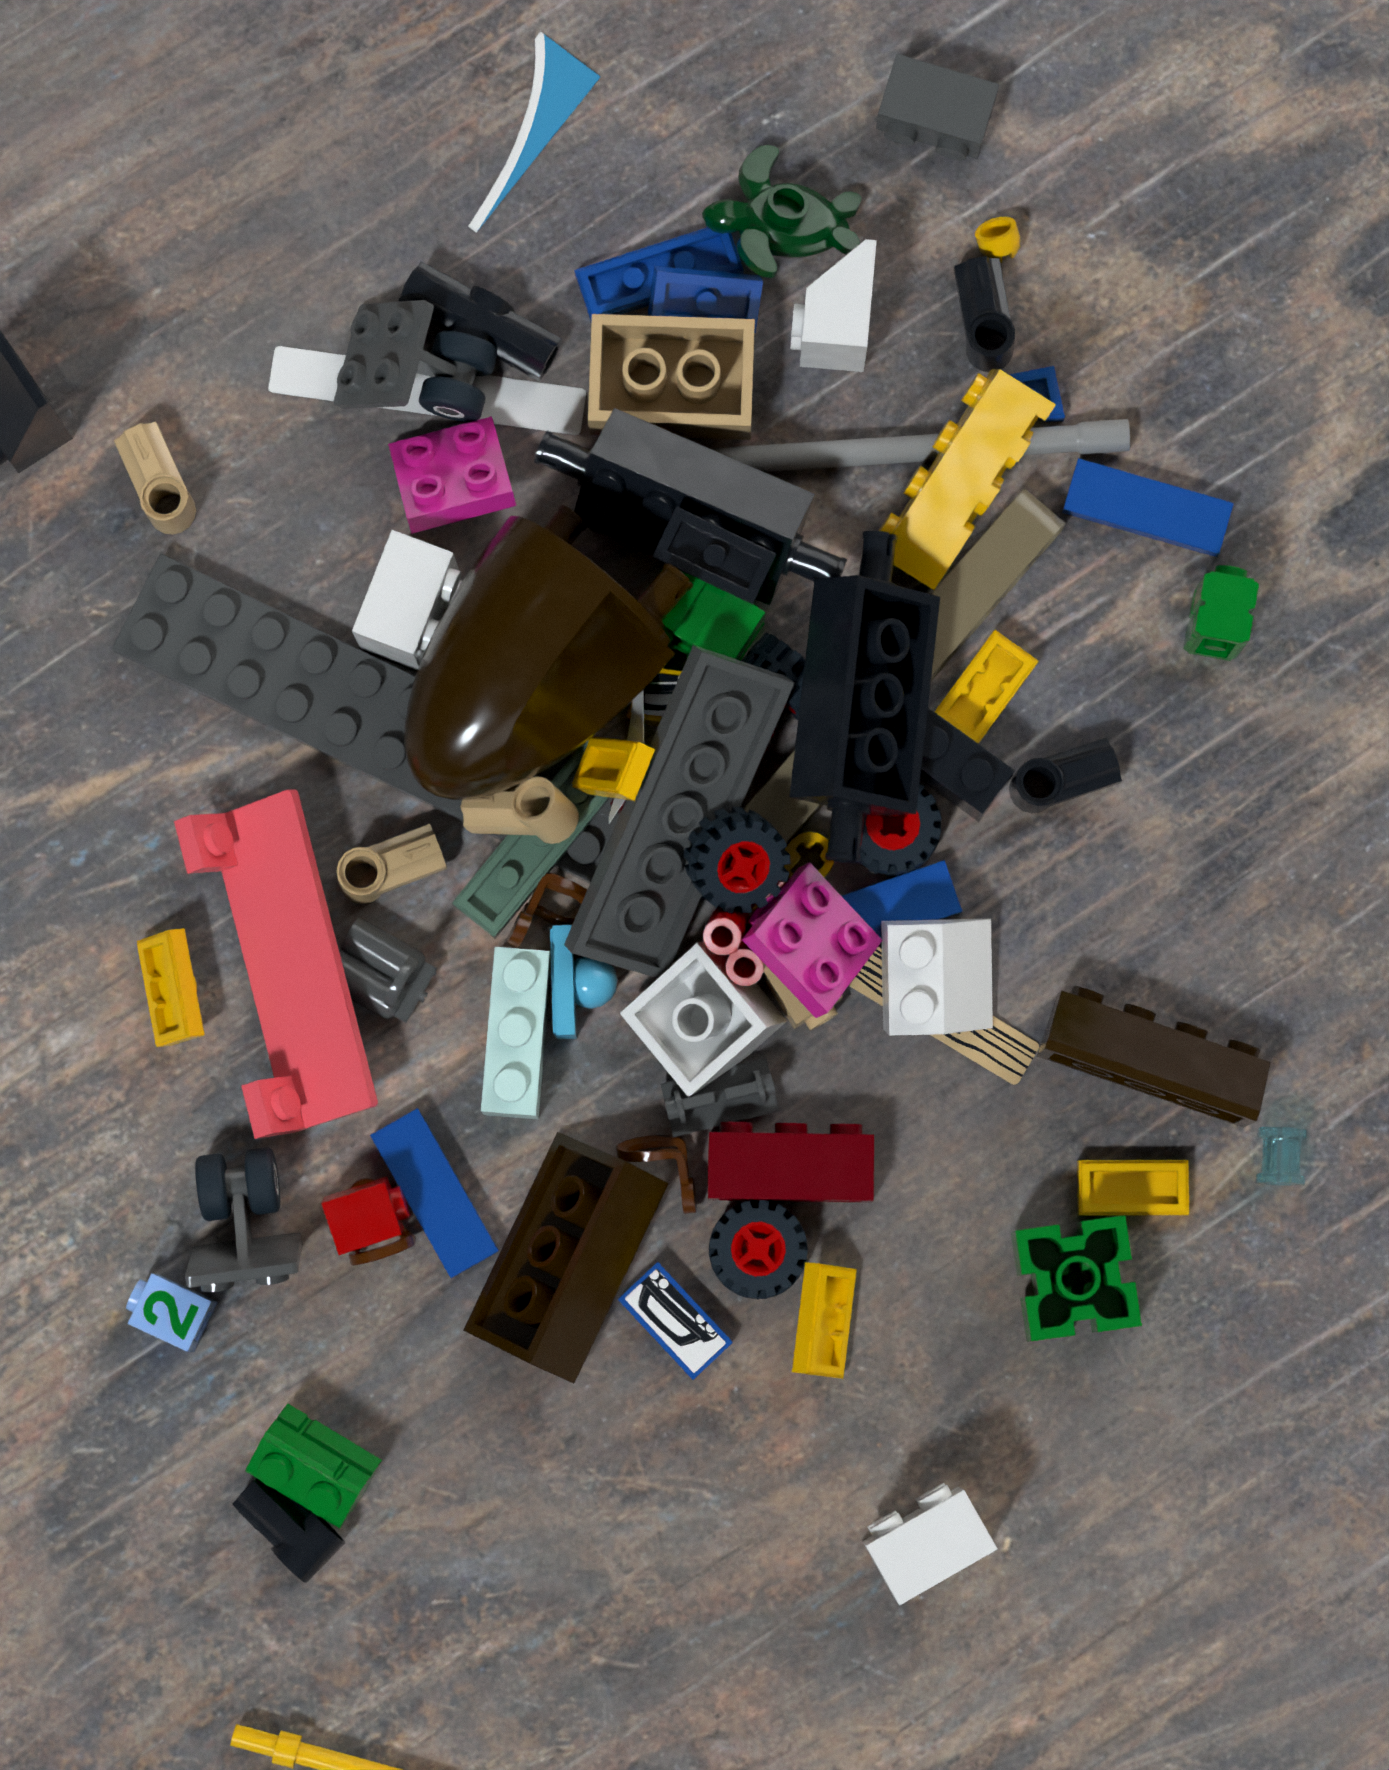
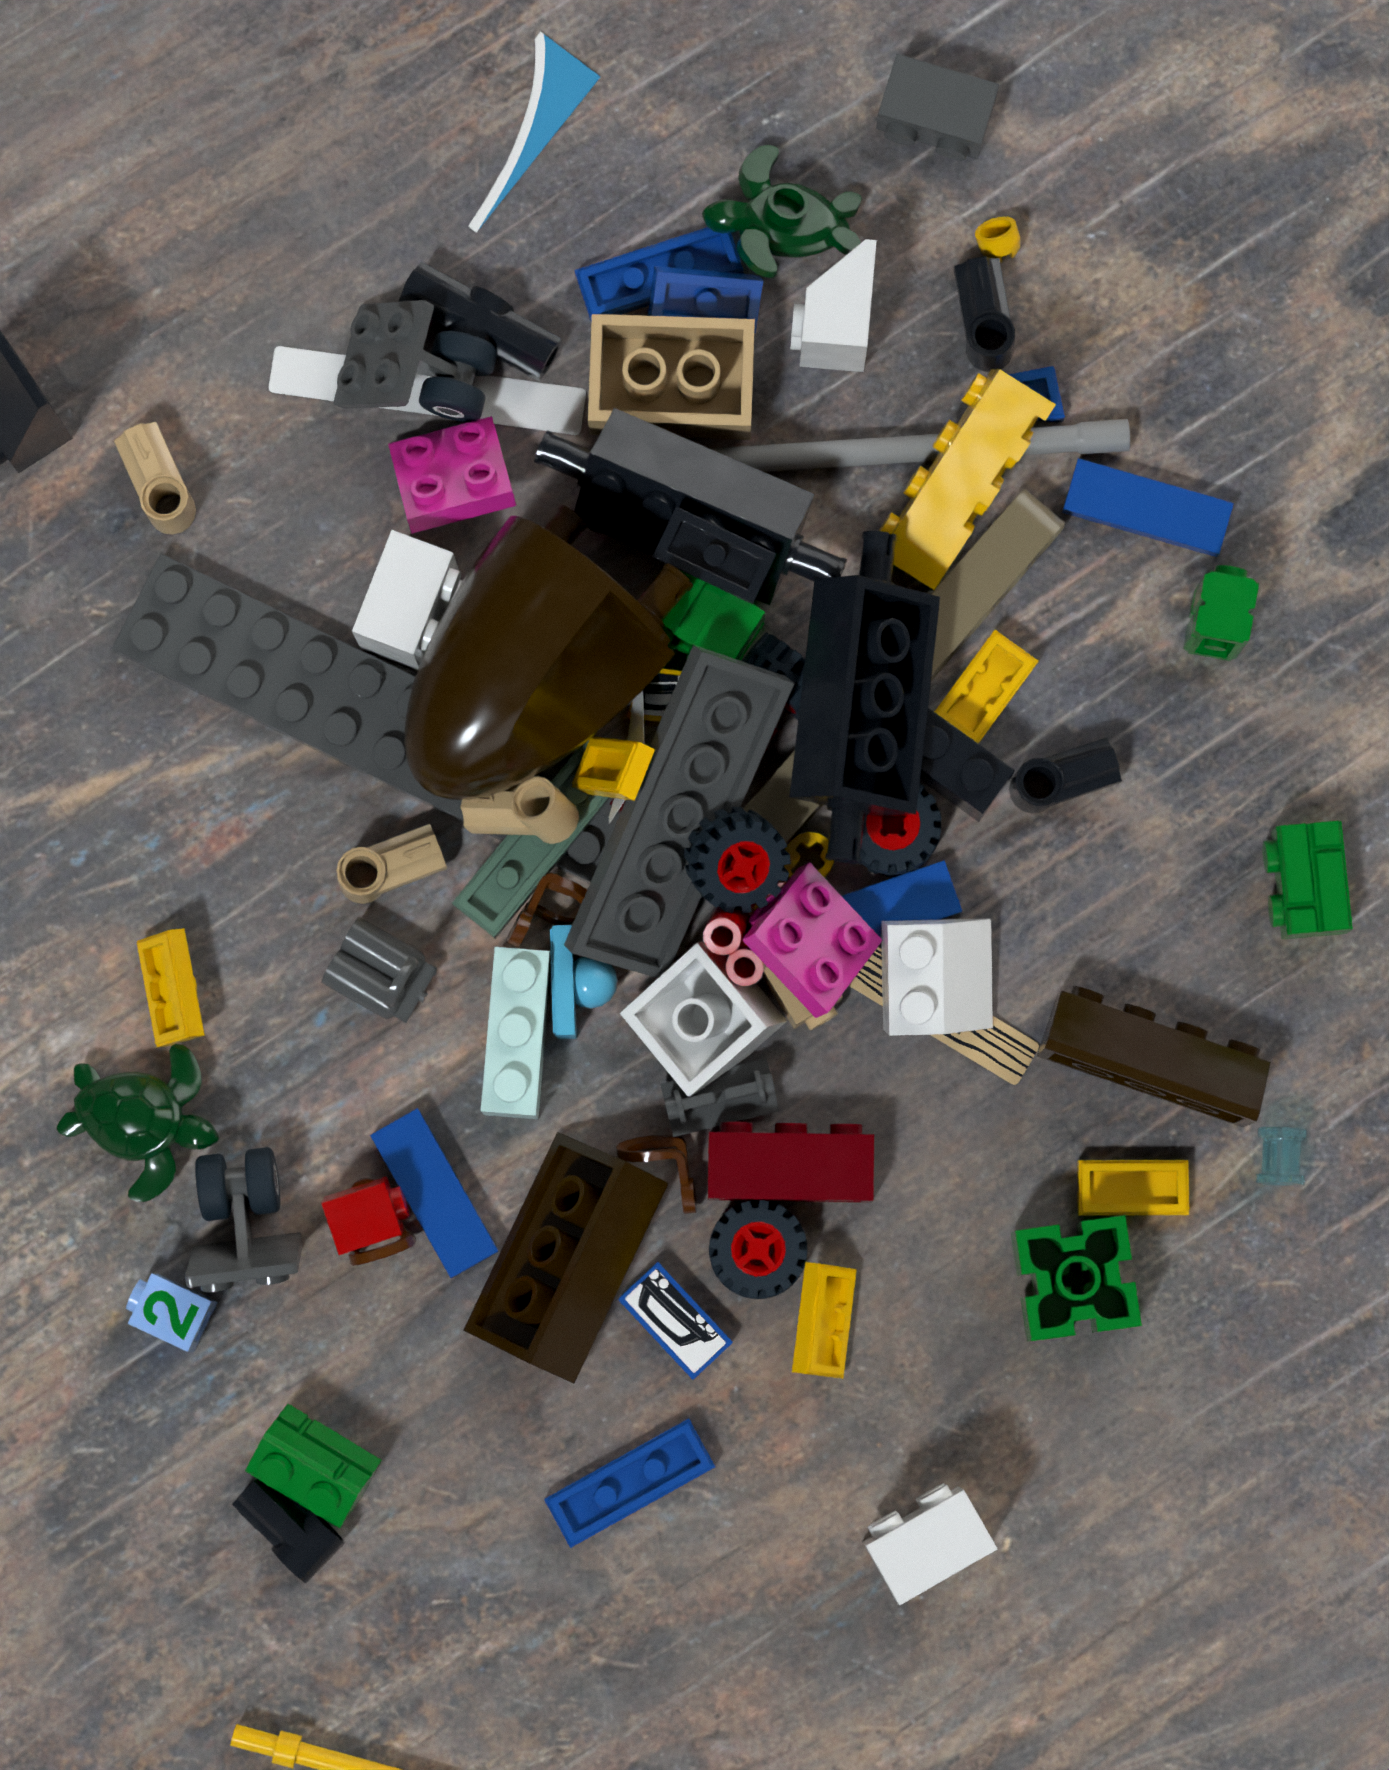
(141, 1118): none -> dark green animal
(289, 963): coral bracket -> none
(629, 1483): none -> blue tile
(1309, 880): none -> green brick

